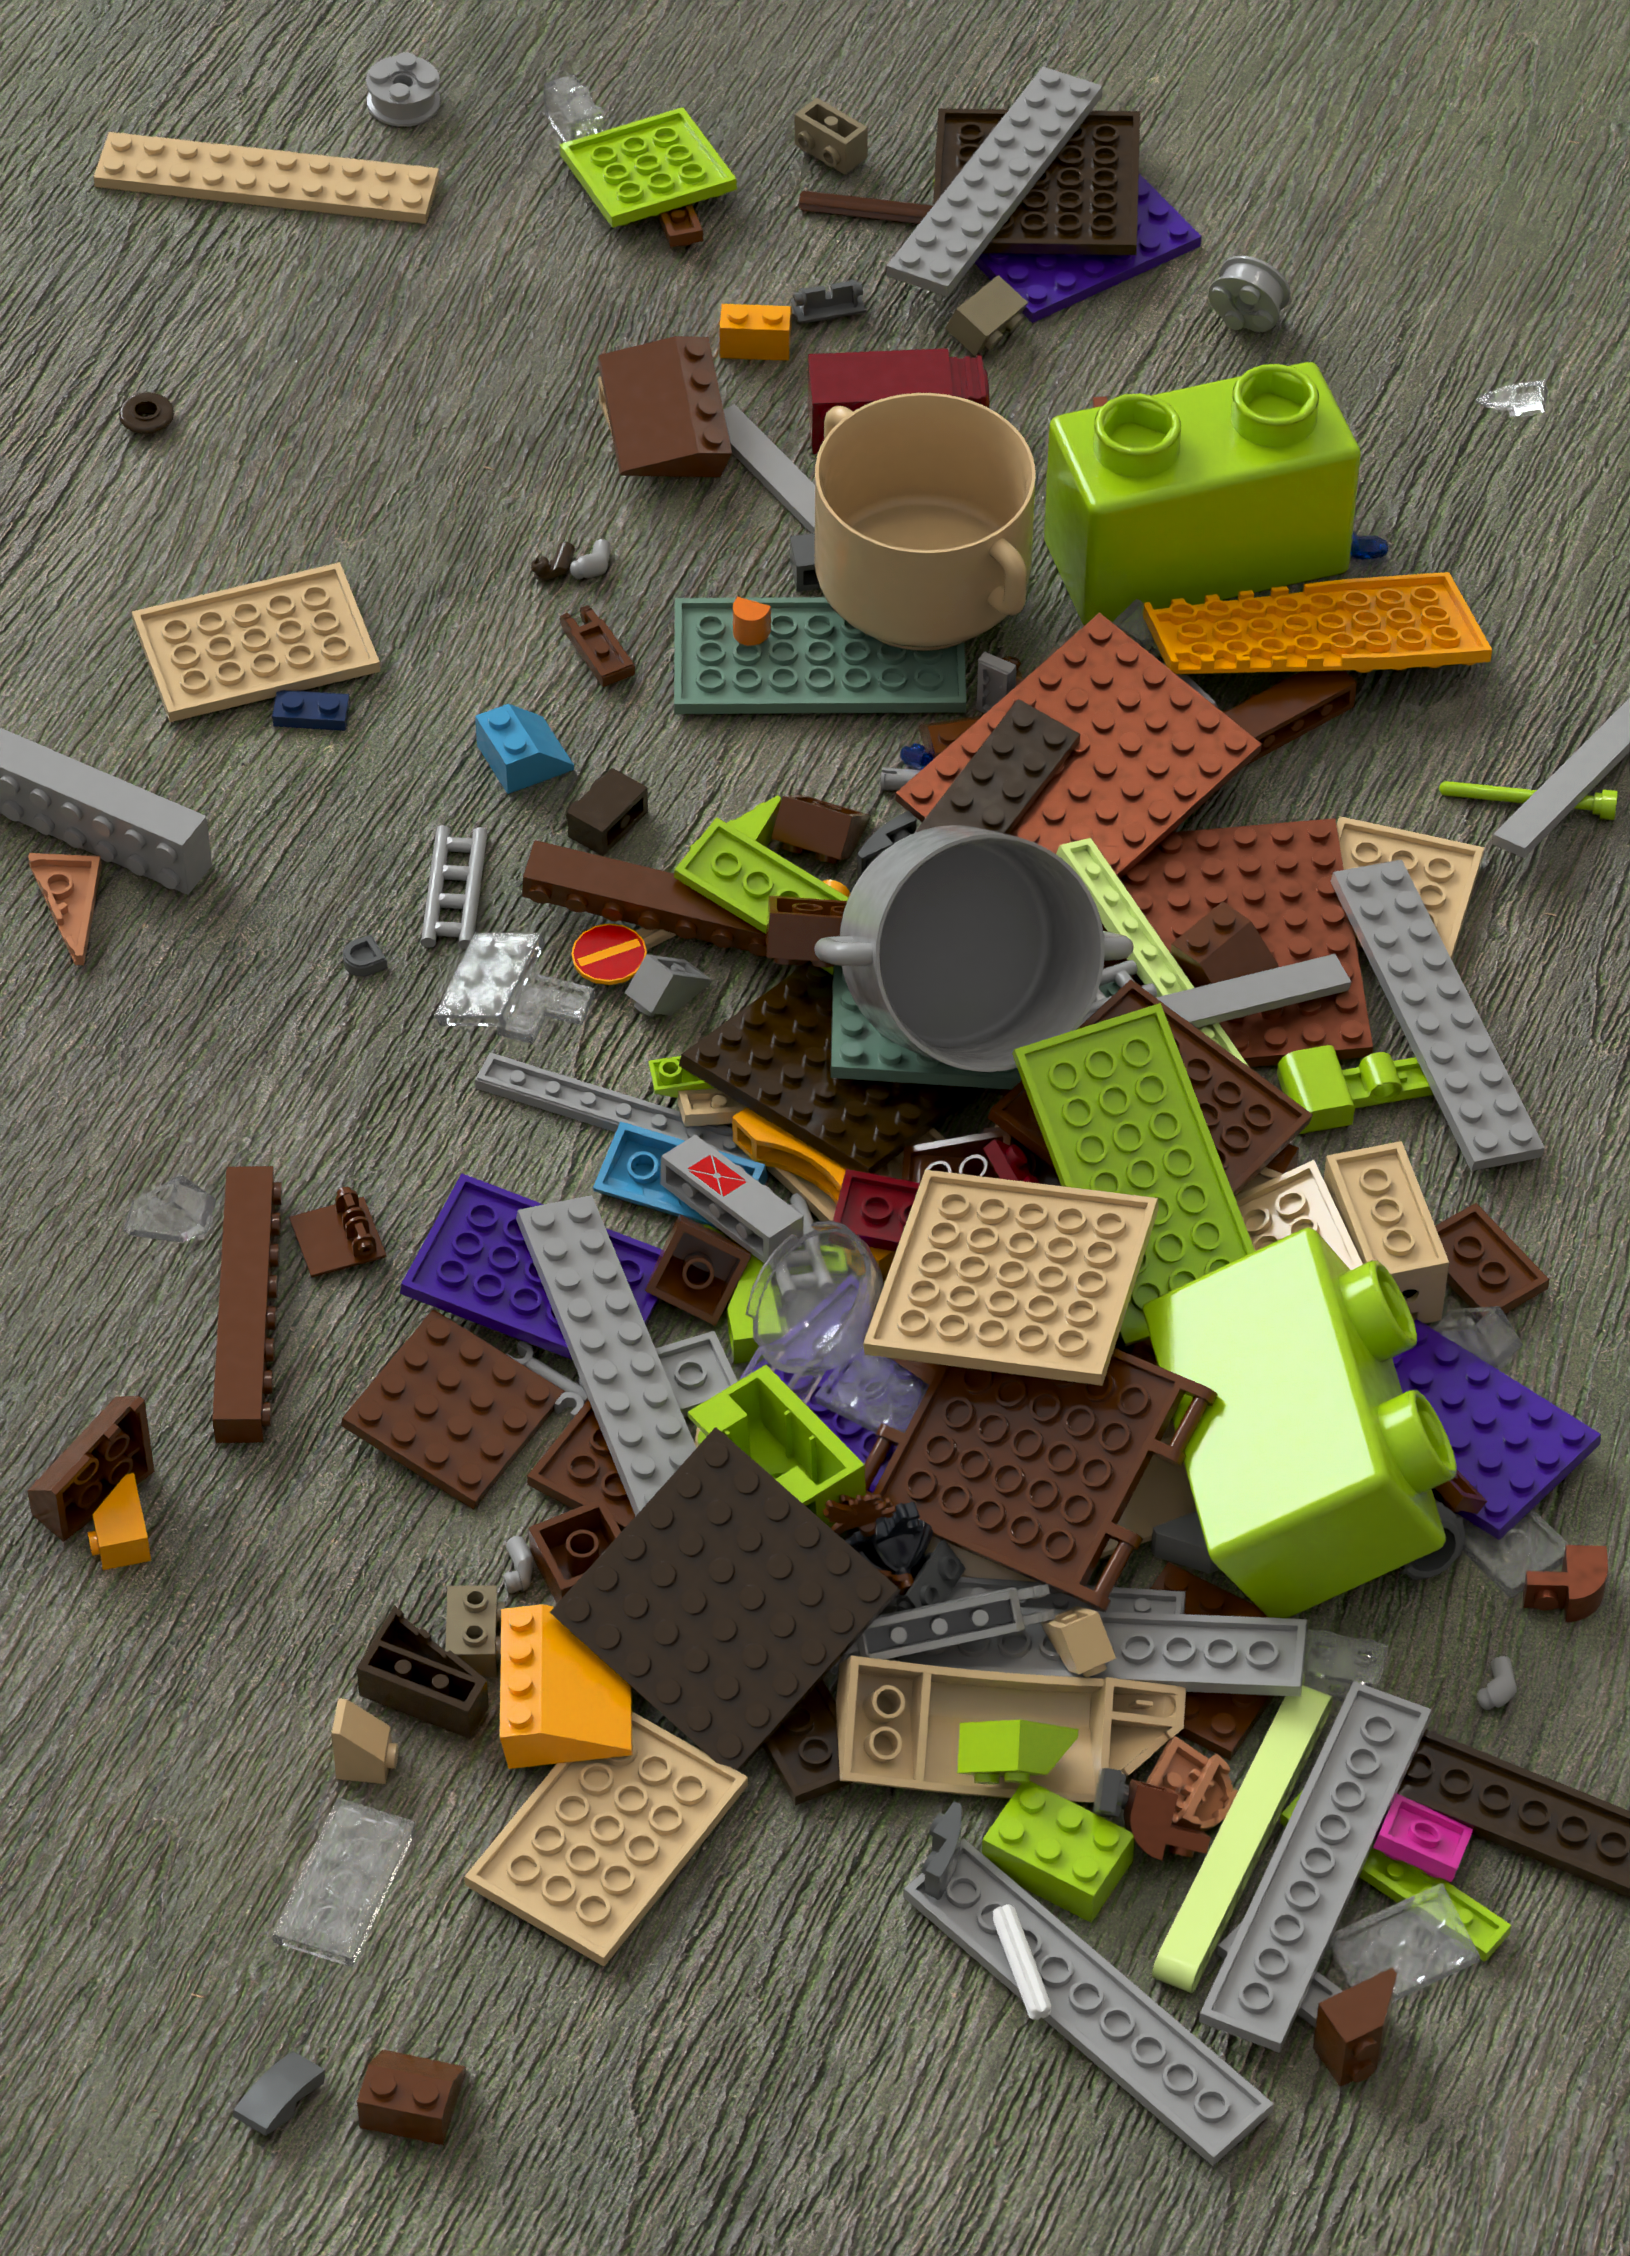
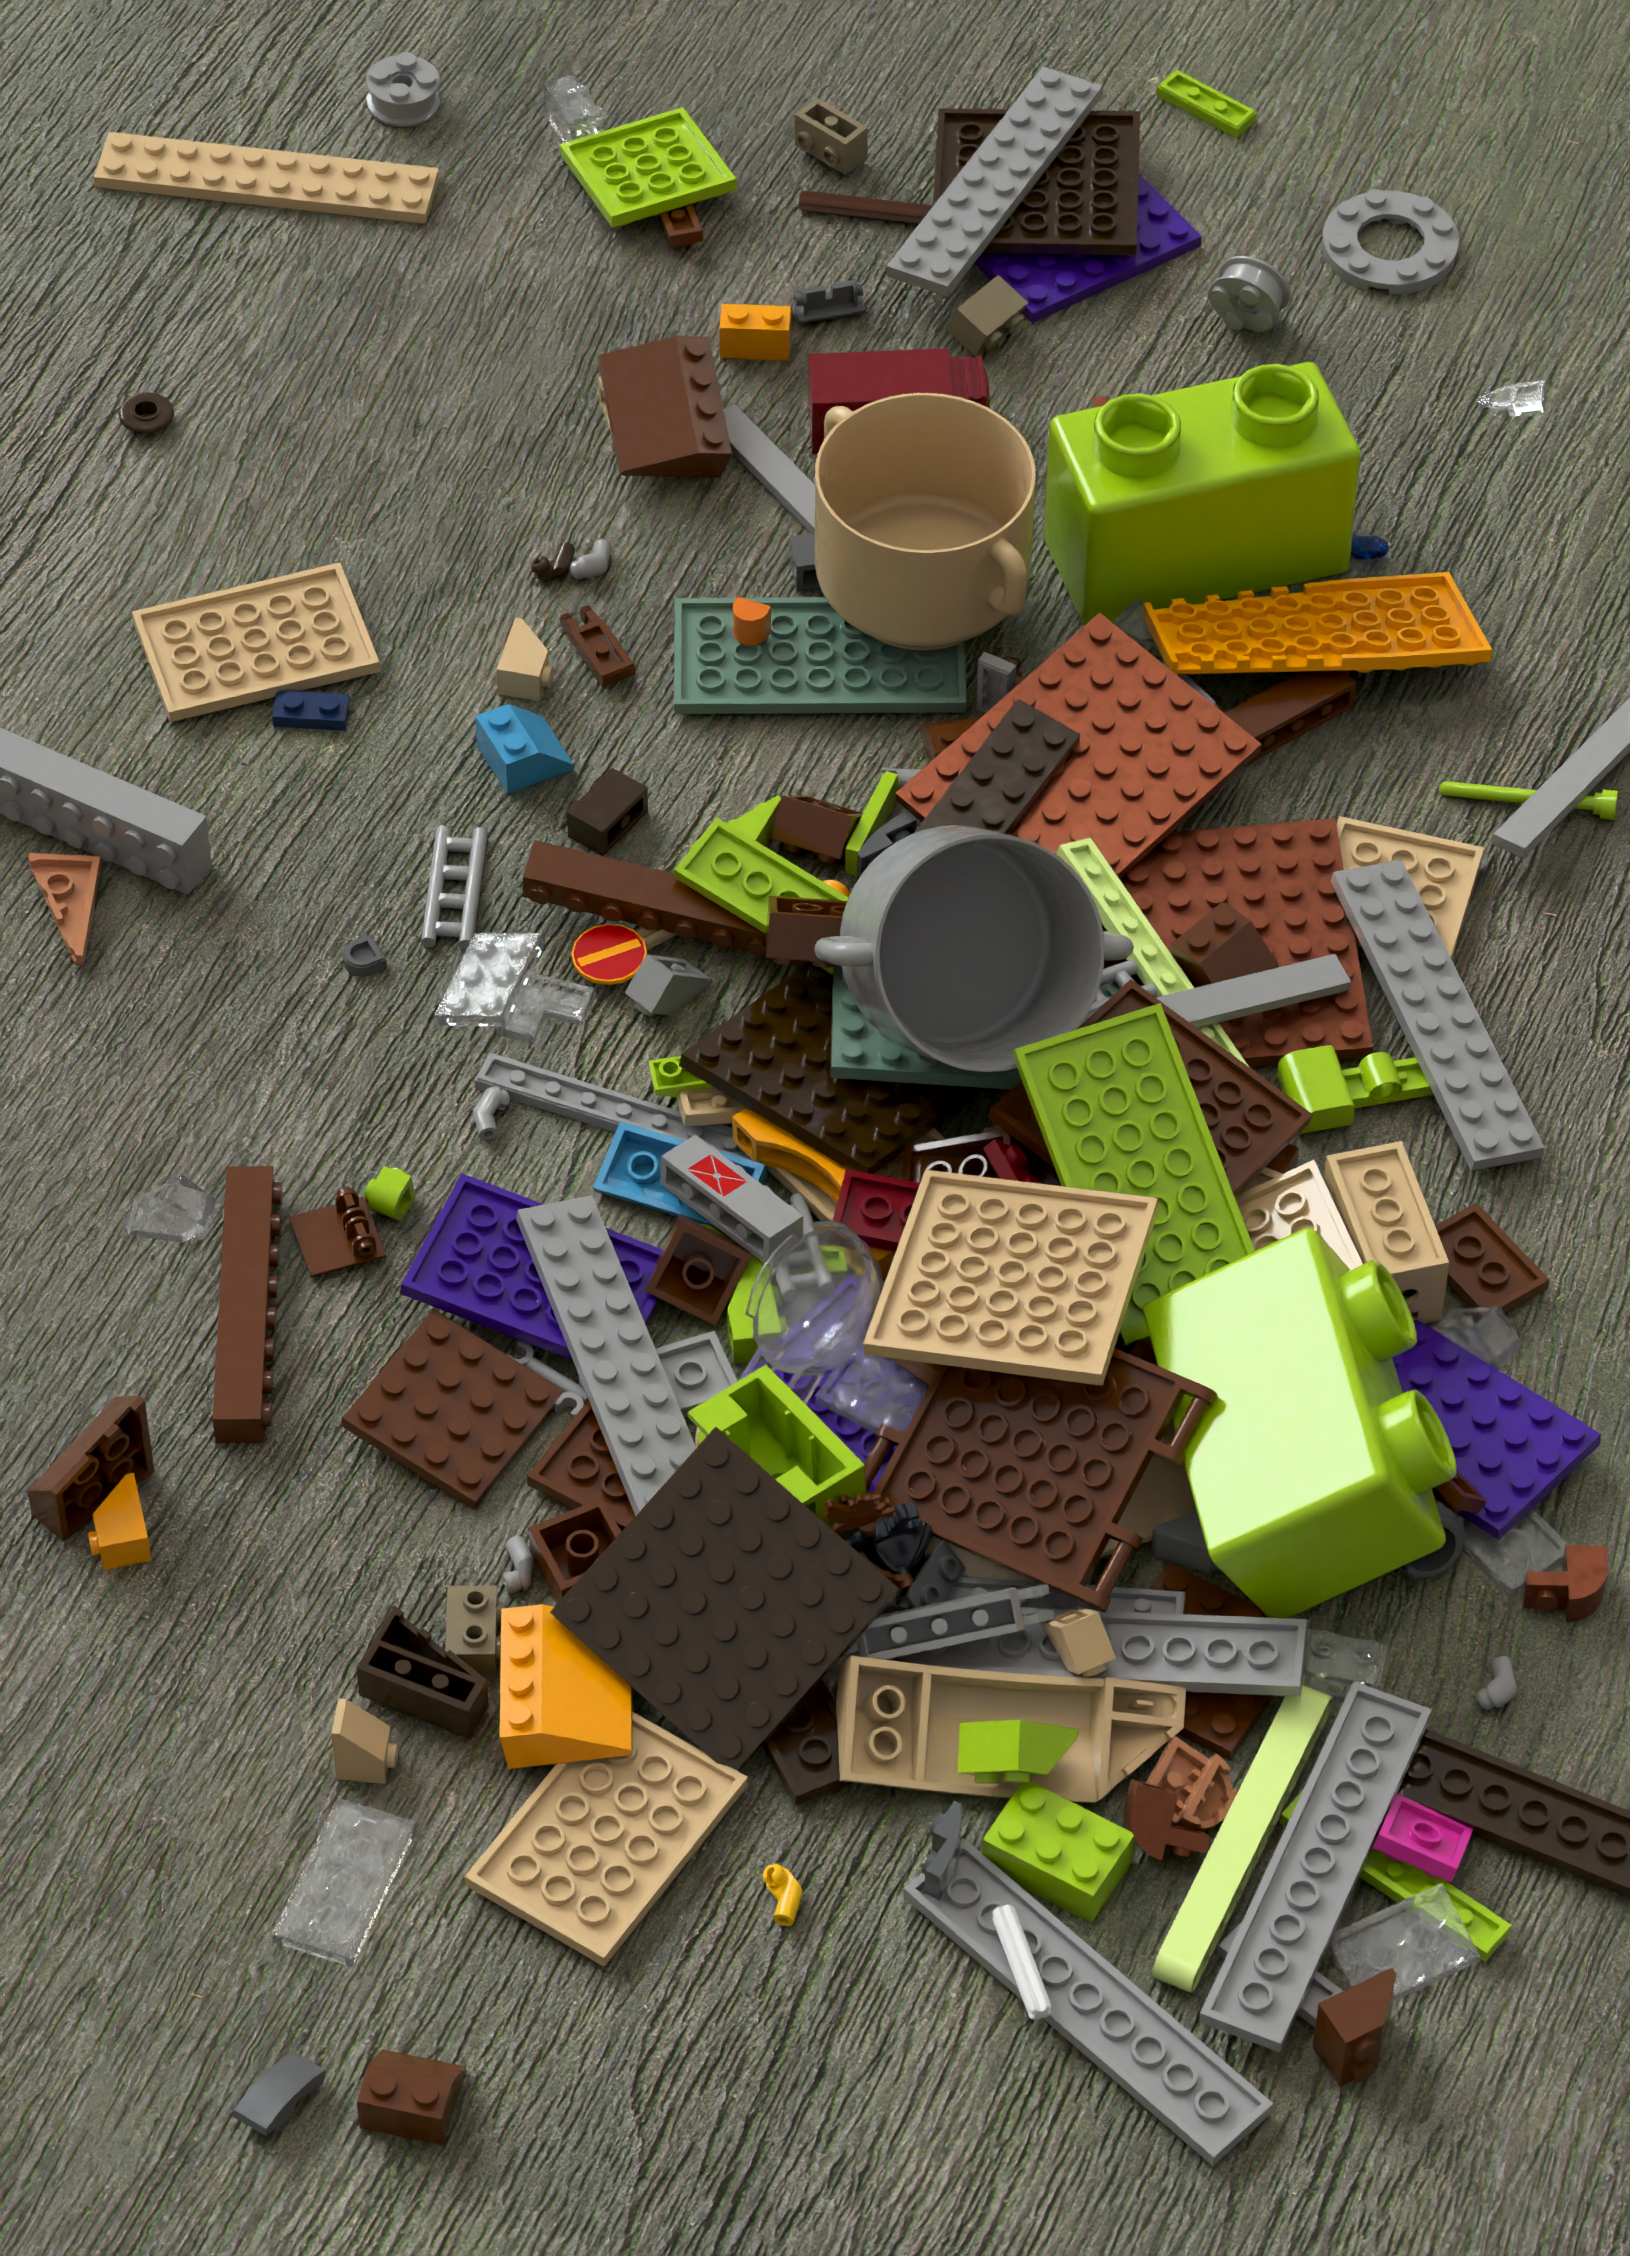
(390, 1193): none -> lime plate
(483, 1112): none -> light grey arm
(524, 664): none -> tan slope
(785, 1890): none -> yellow arm
(872, 818): none -> lime tile
(915, 757): clear blue arm -> none
(1110, 1793): dark grey slope -> none
(1206, 103): none -> lime tile
(1399, 276): none -> light grey plate

